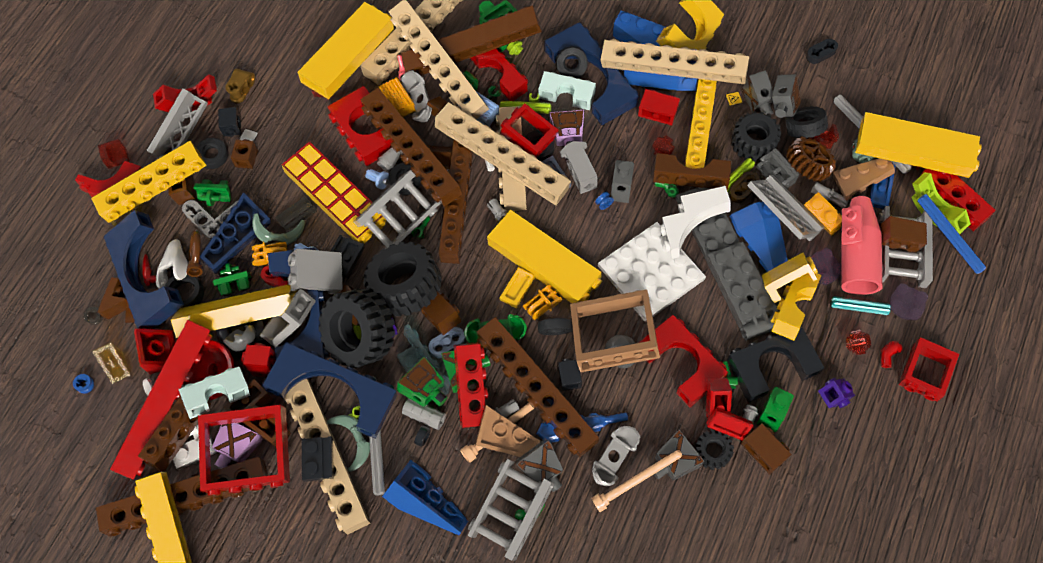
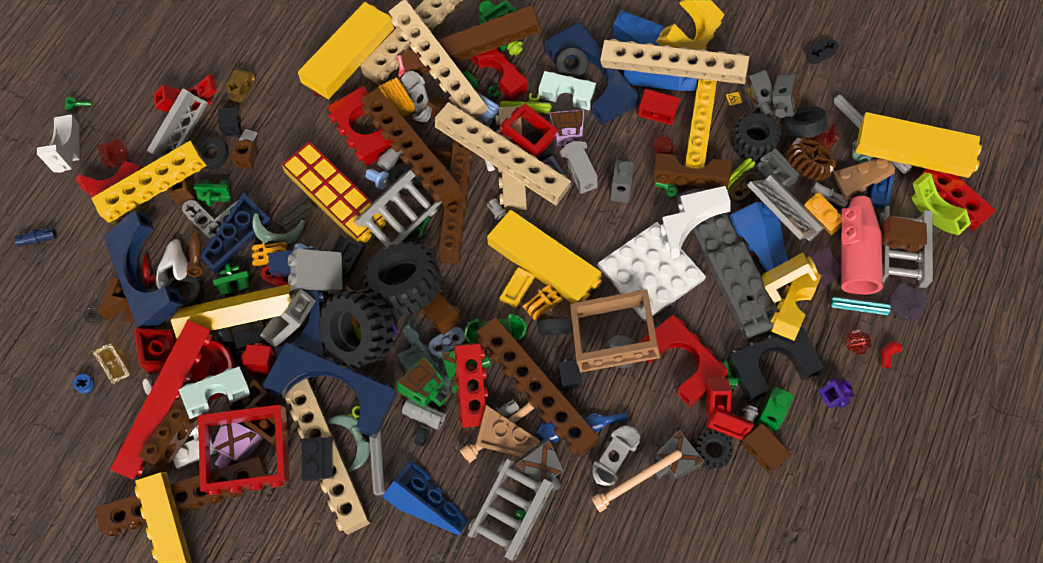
(35, 236): none -> dark blue pin
(63, 146): none -> white arch
(70, 103): none -> green hand
(240, 339): dark grey hair -> none
(604, 200): blue bush -> none
(936, 353): red window -> none
(951, 234): blue axle -> none

